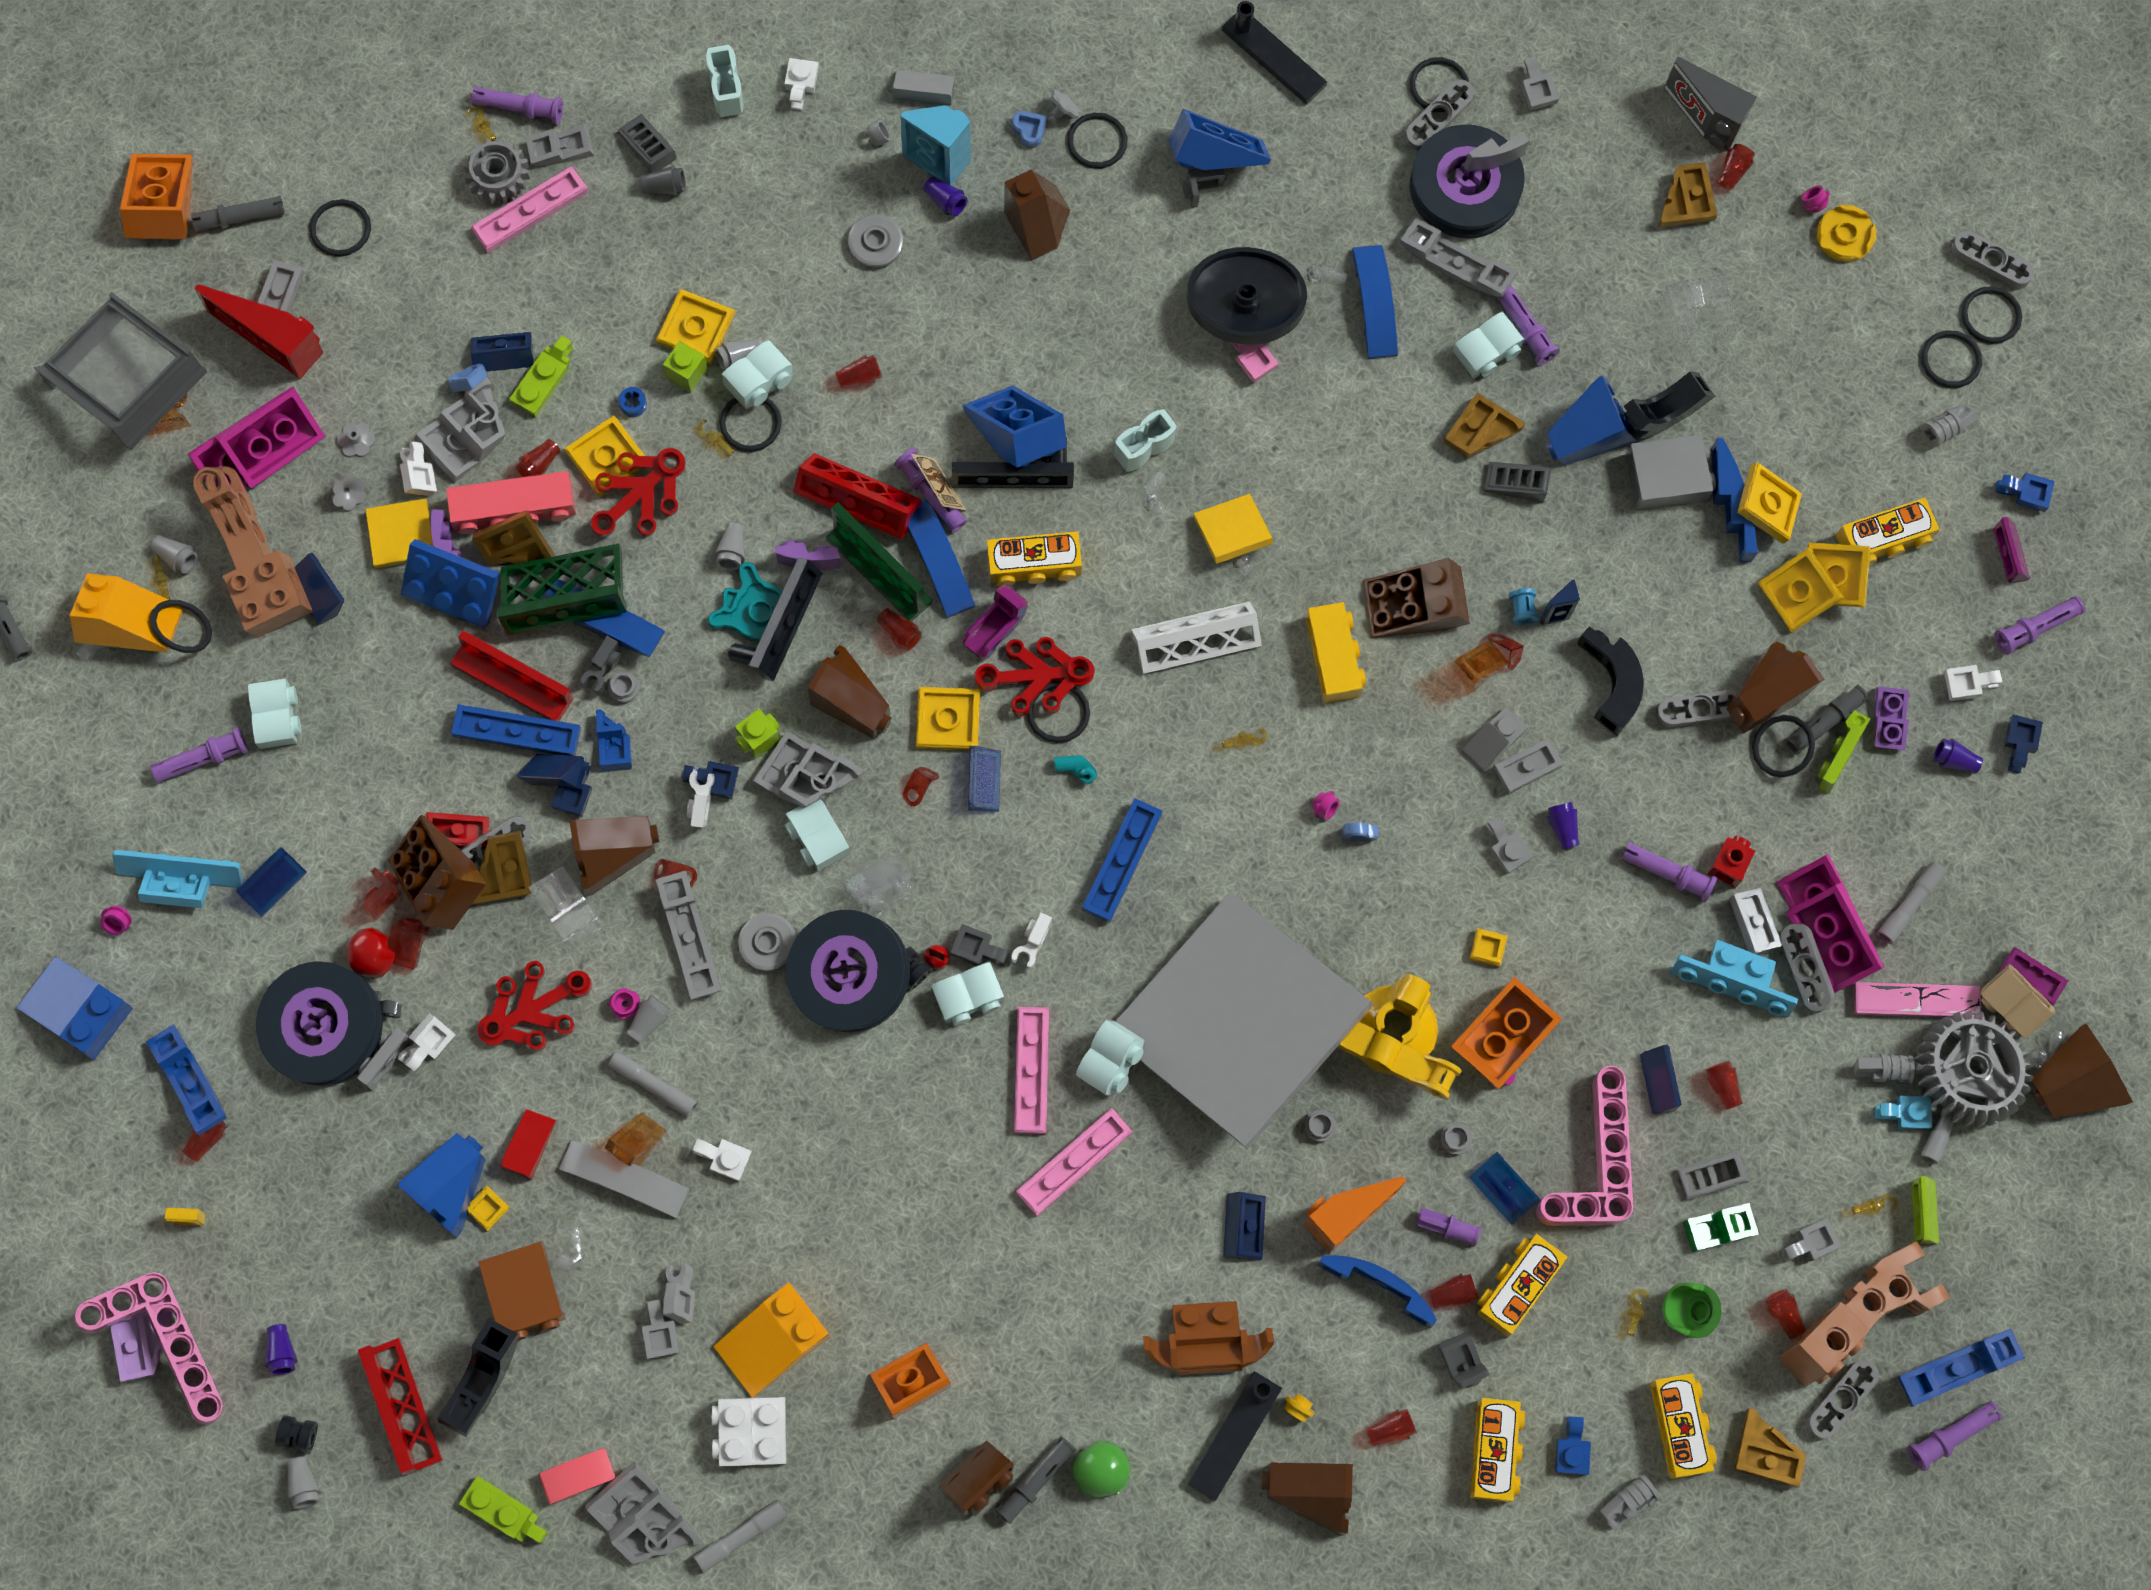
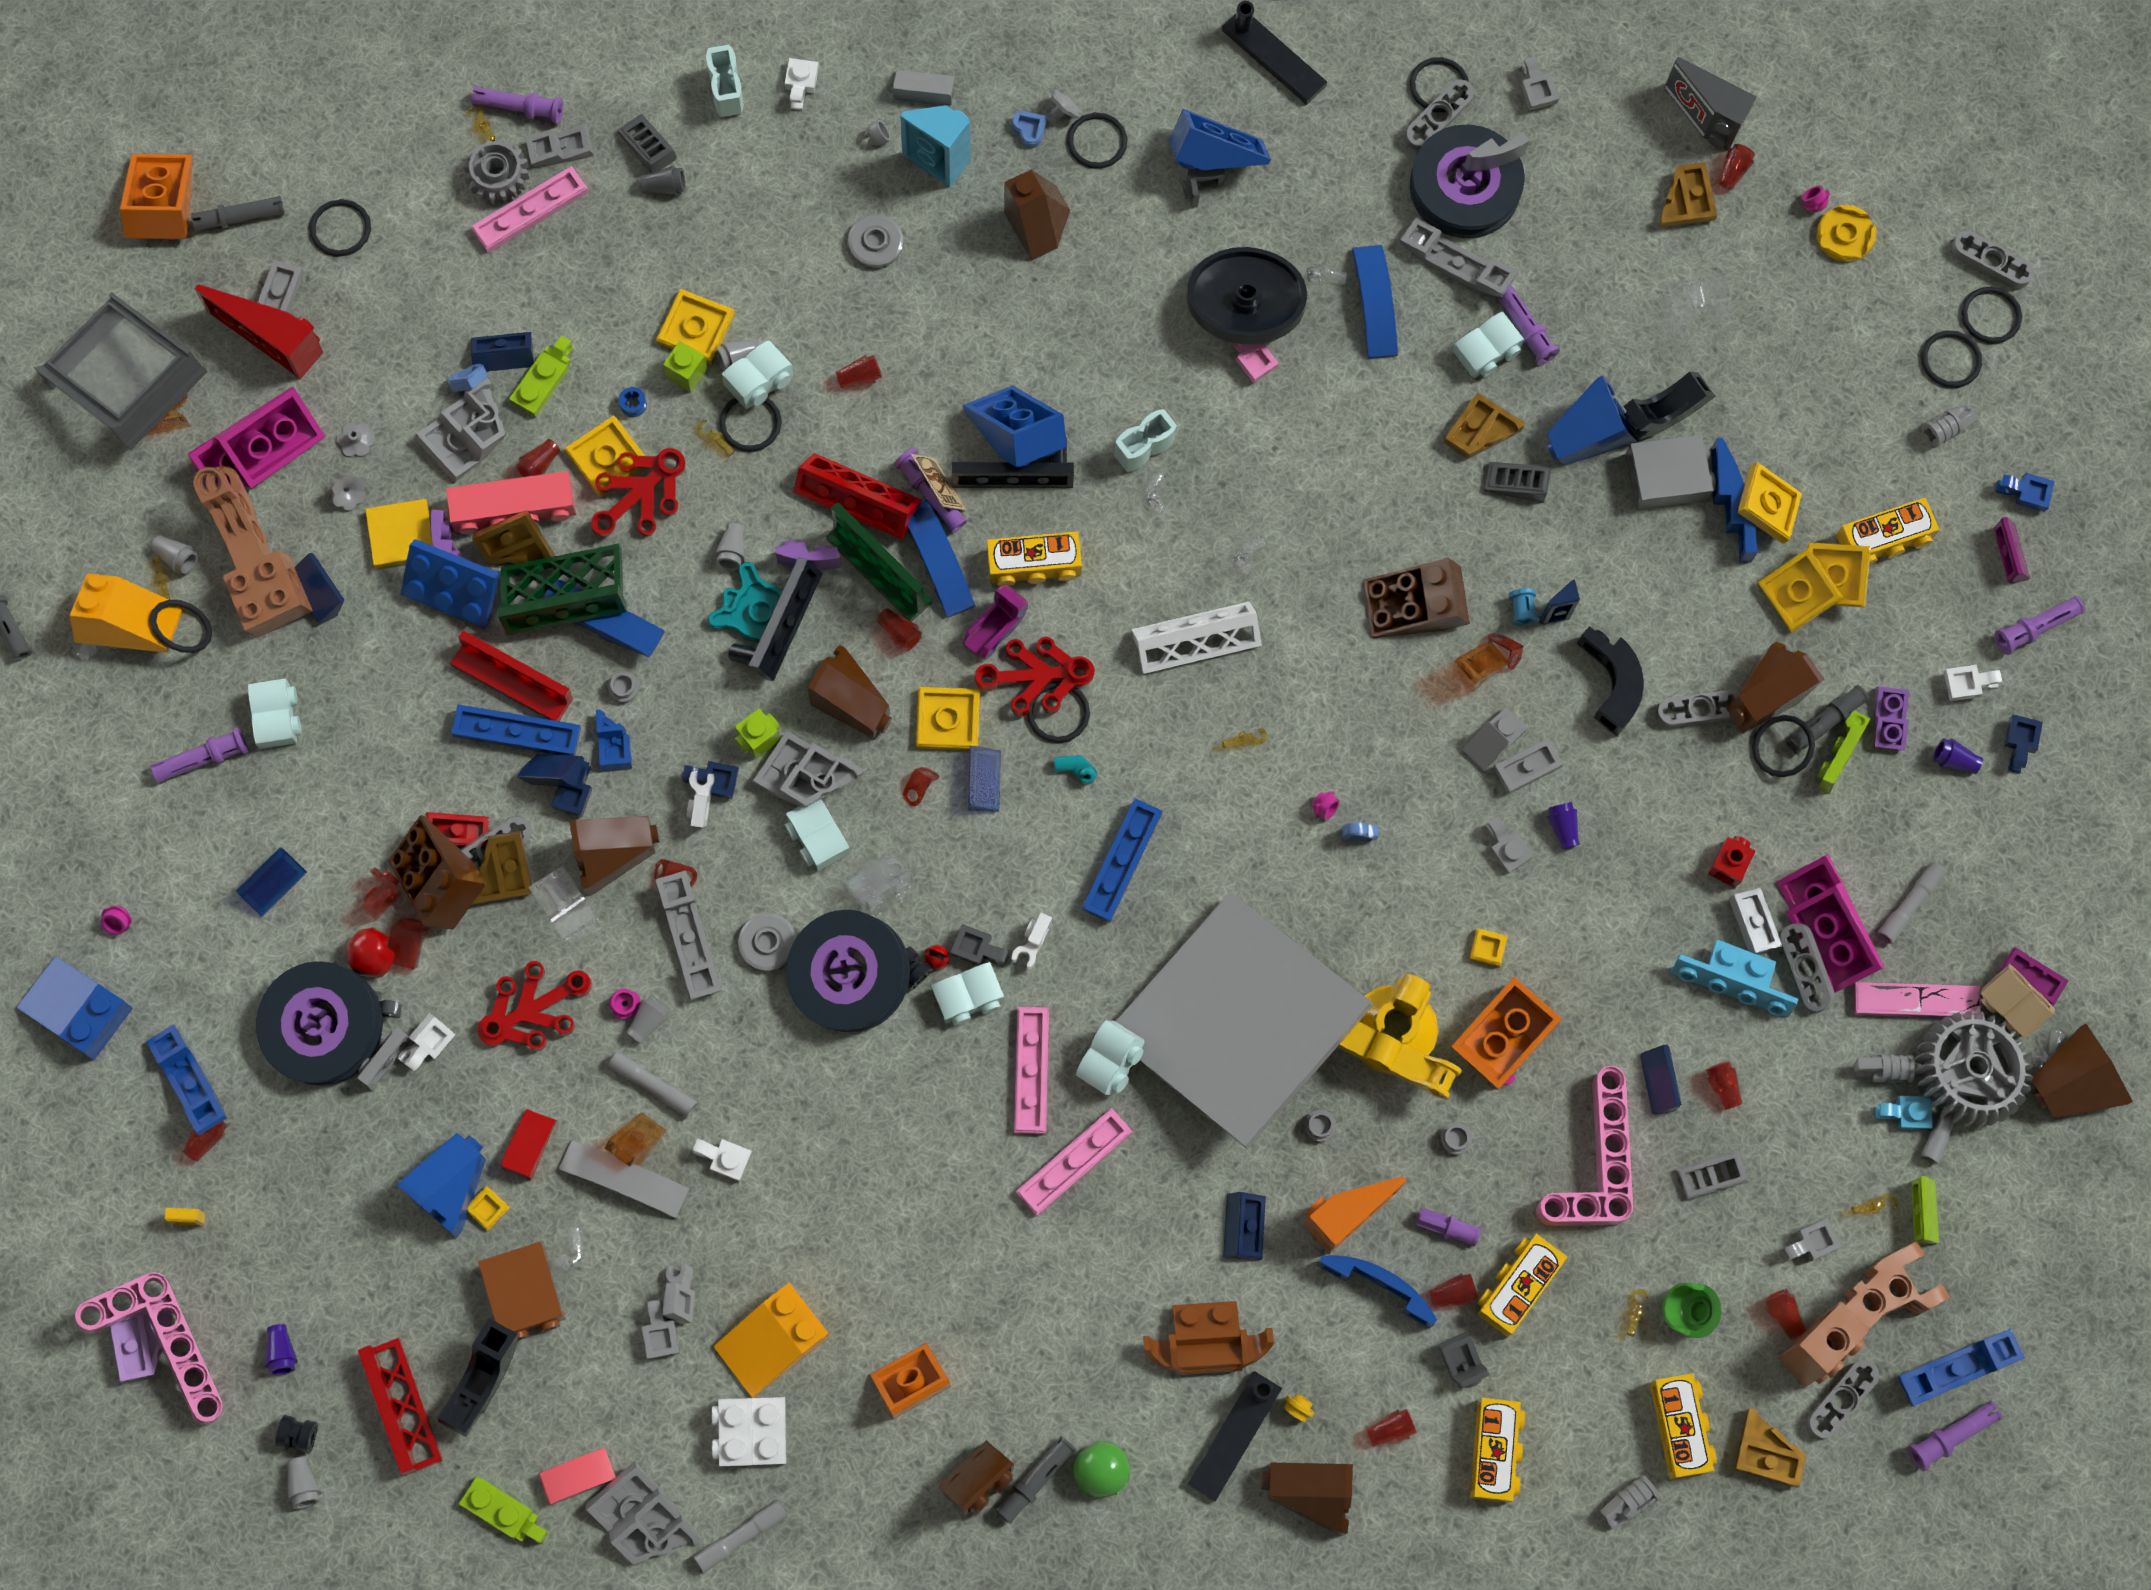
(176, 878): medium azure bracket -> none
(416, 475): white plate -> none
(605, 658): dark grey plate -> none
(947, 197): dark purple cone -> none
(1233, 528): yellow tile -> none
(1335, 652): yellow brick -> none
(1504, 1188): clear blue slope -> none
(1572, 1453): blue plate -> none
(1683, 877): medium lavender pin -> none
(1720, 1227): slope -> none

